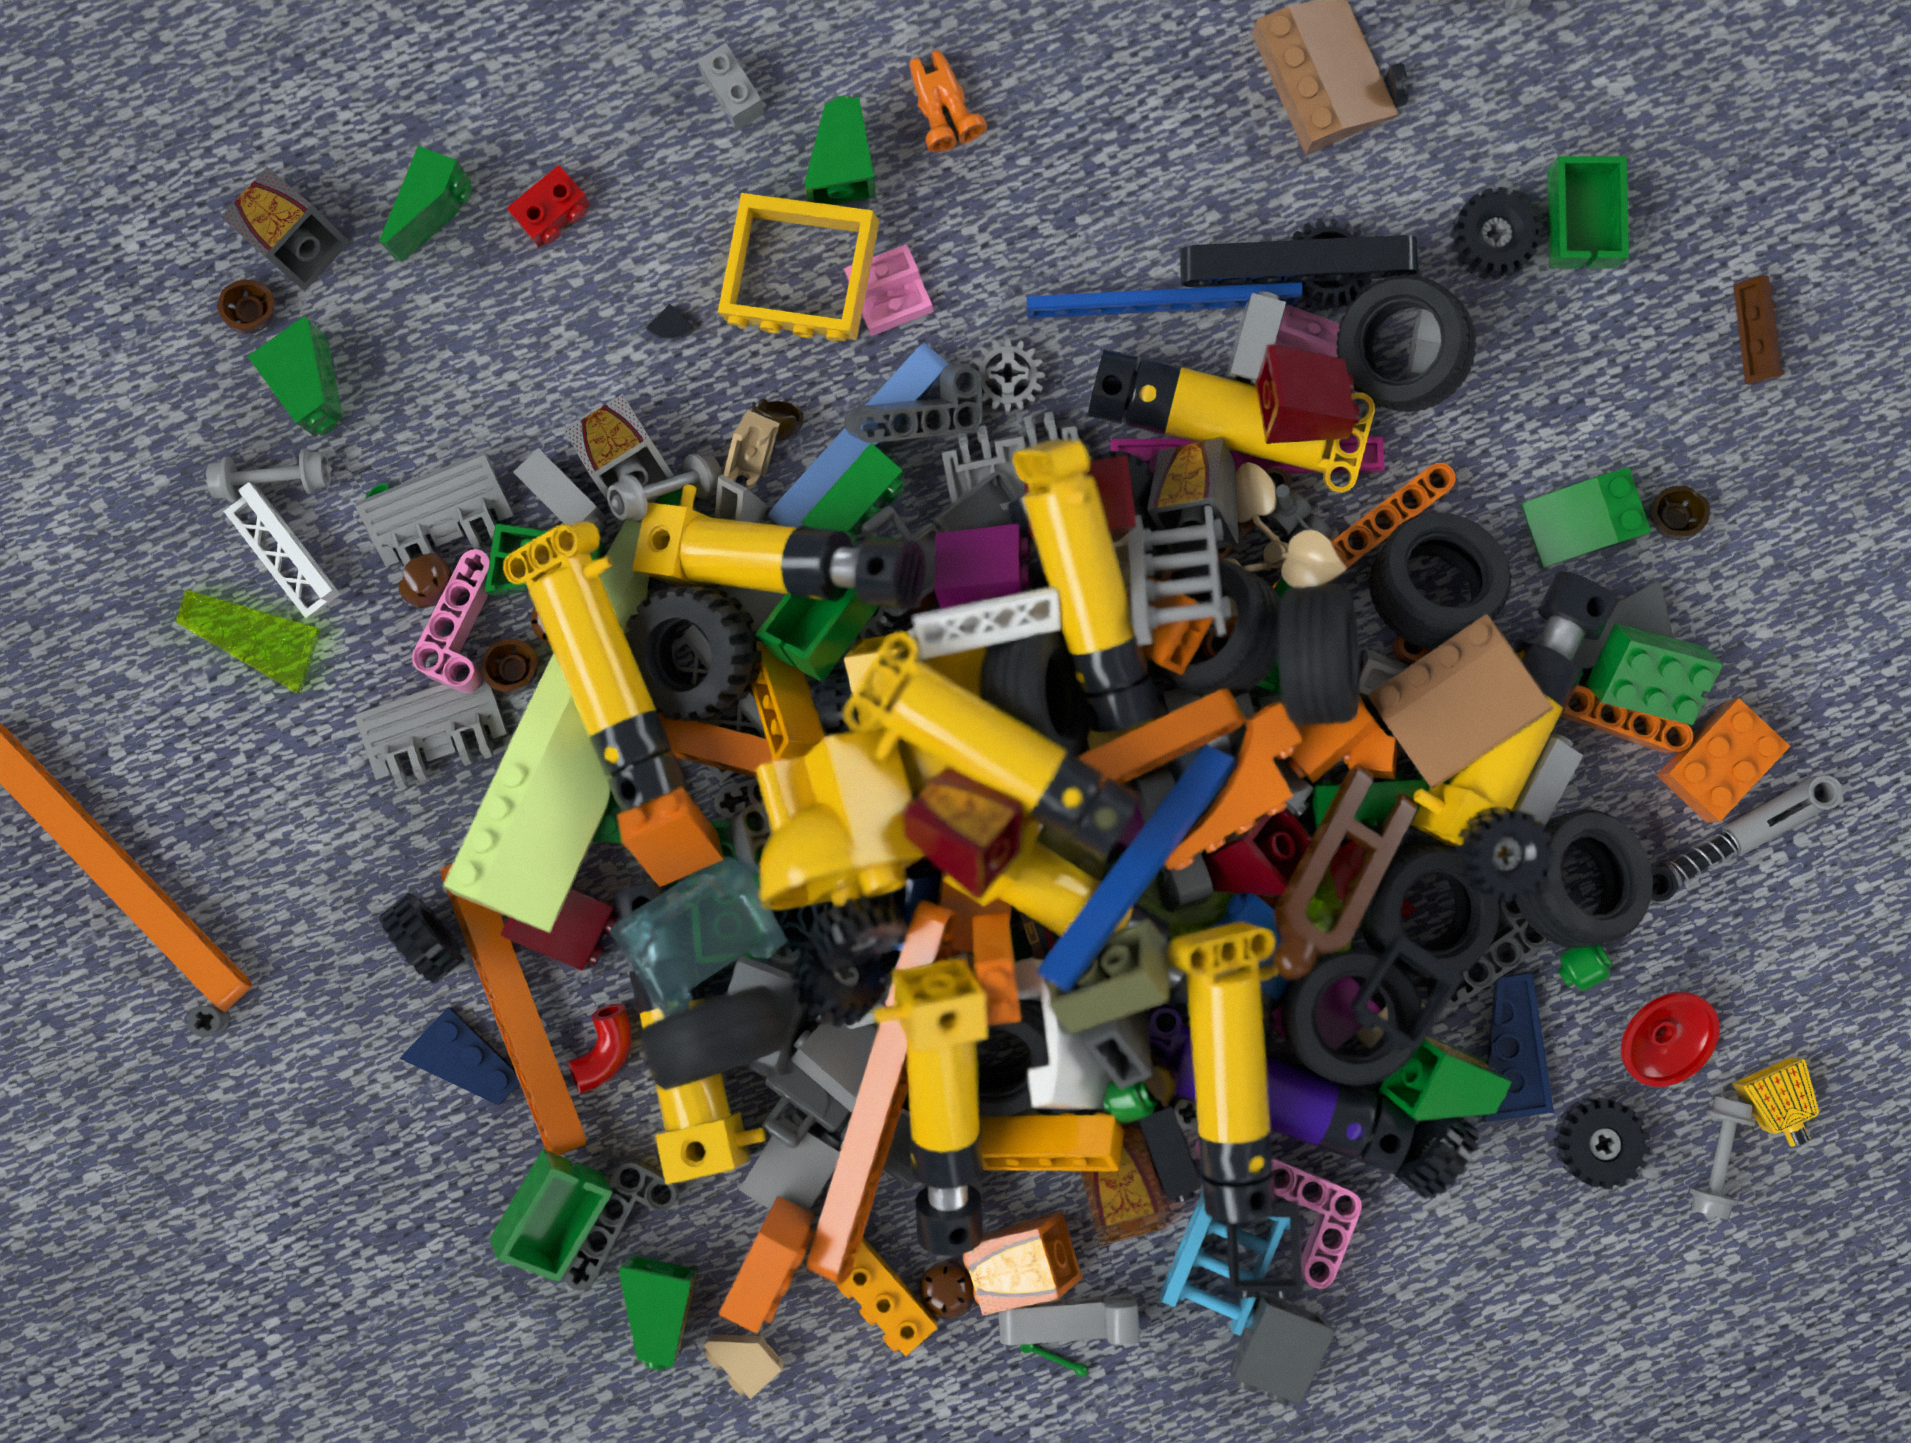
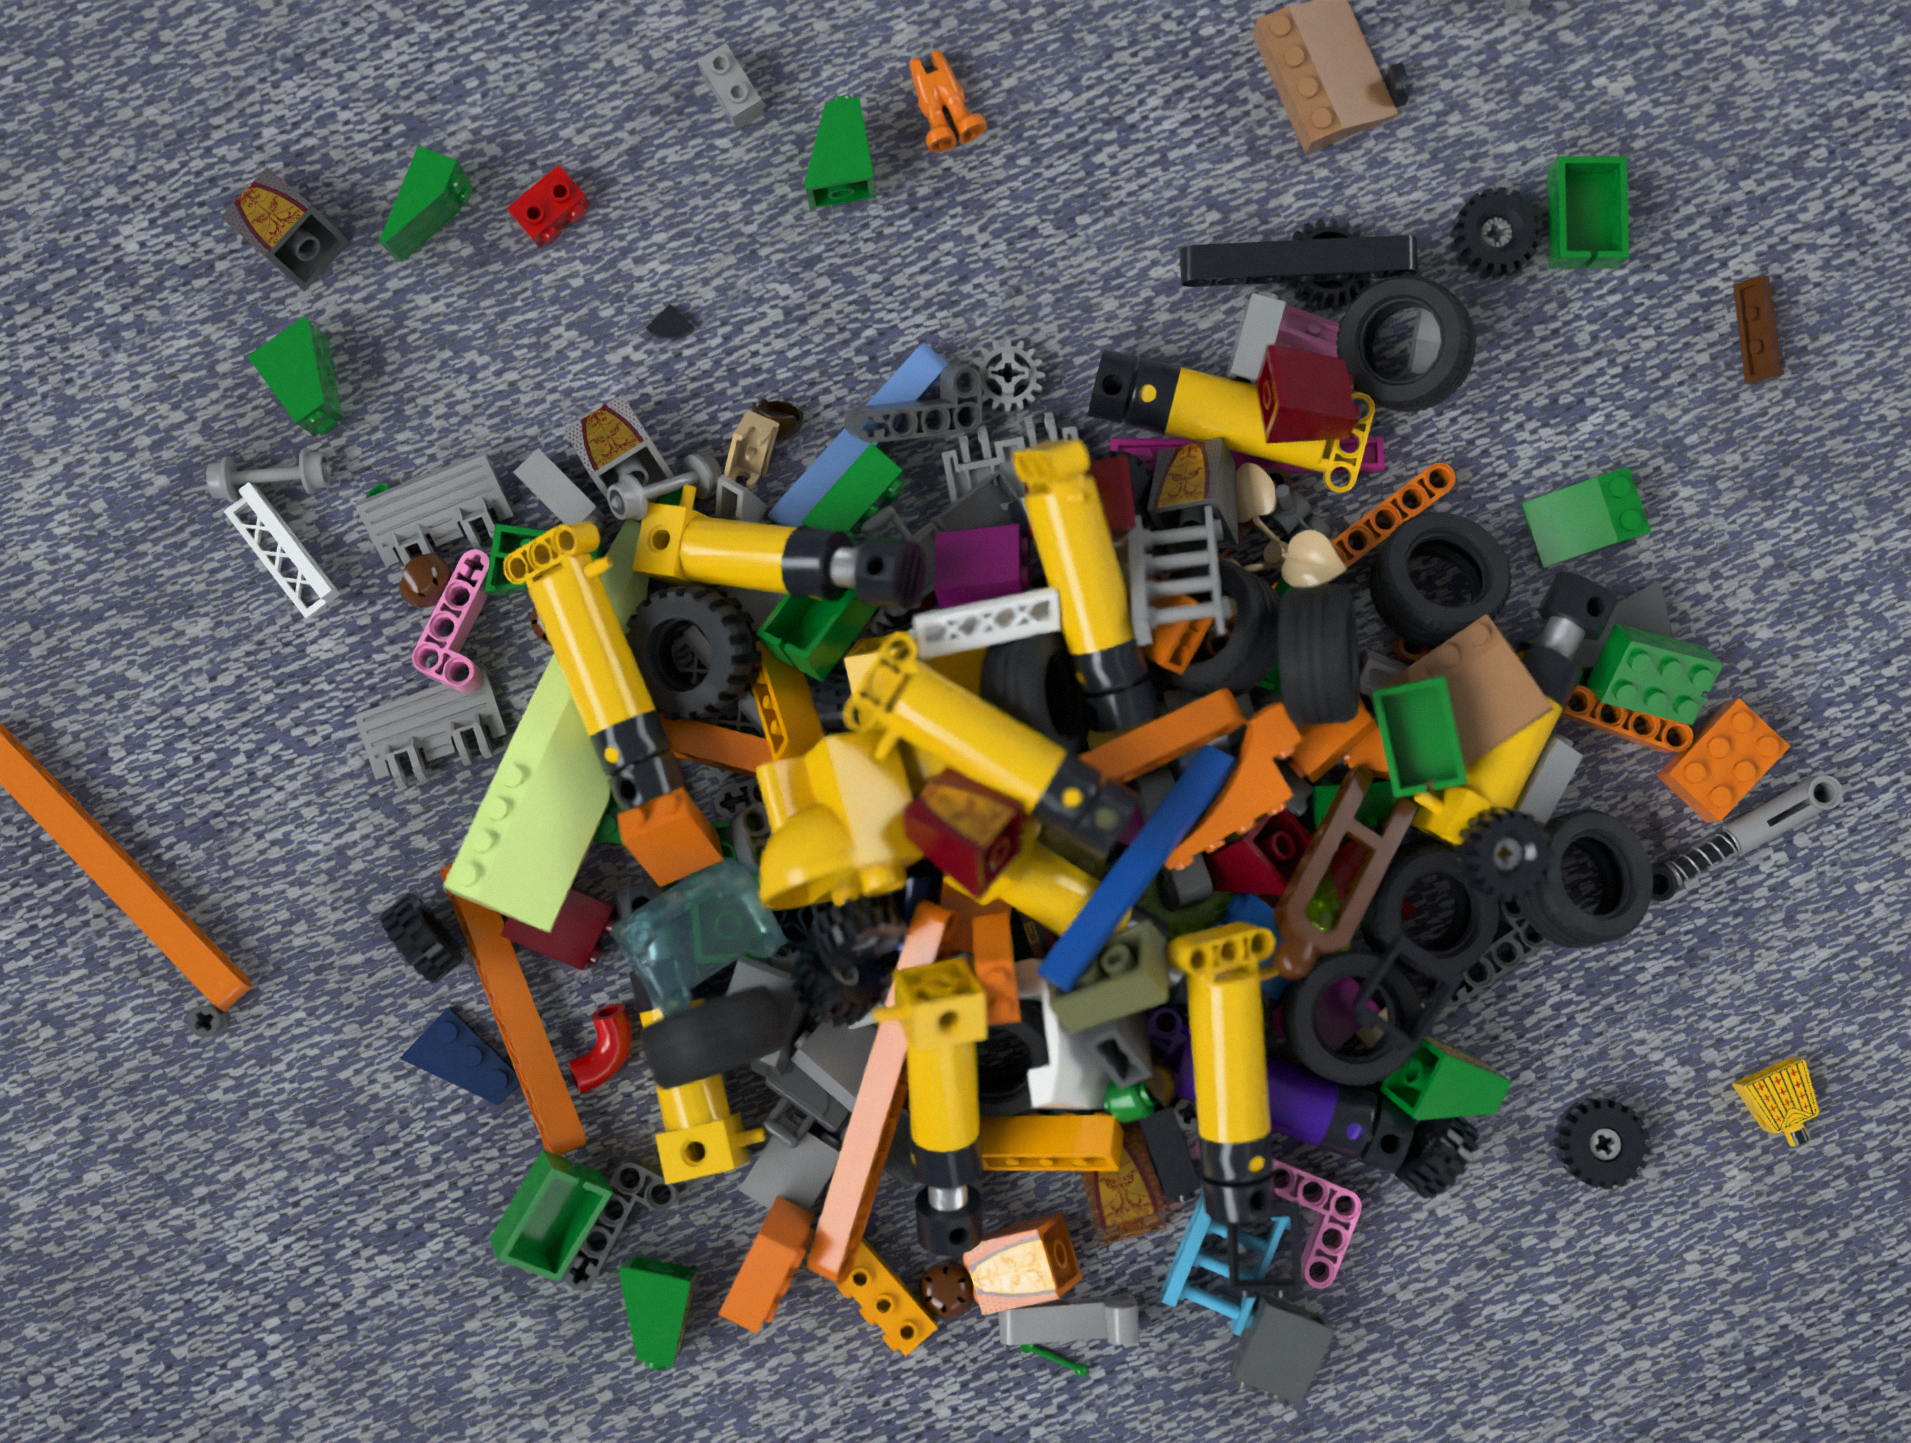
(248, 310): reddish brown helmet -> none
(262, 640): clear neon green wing -> none
(513, 669): reddish brown helmet -> none
(745, 1359): tan slope -> none
(809, 214): yellow window -> none
(893, 291): bright pink slope -> none
(1156, 300): blue tile -> none
(1420, 735): none -> green piece
(1518, 1049): dark blue wing -> none
(1584, 966): green head -> none
(1670, 1039): red dish -> none
(1674, 518): dark brown helmet -> none
(1712, 1202): light grey piece -> none

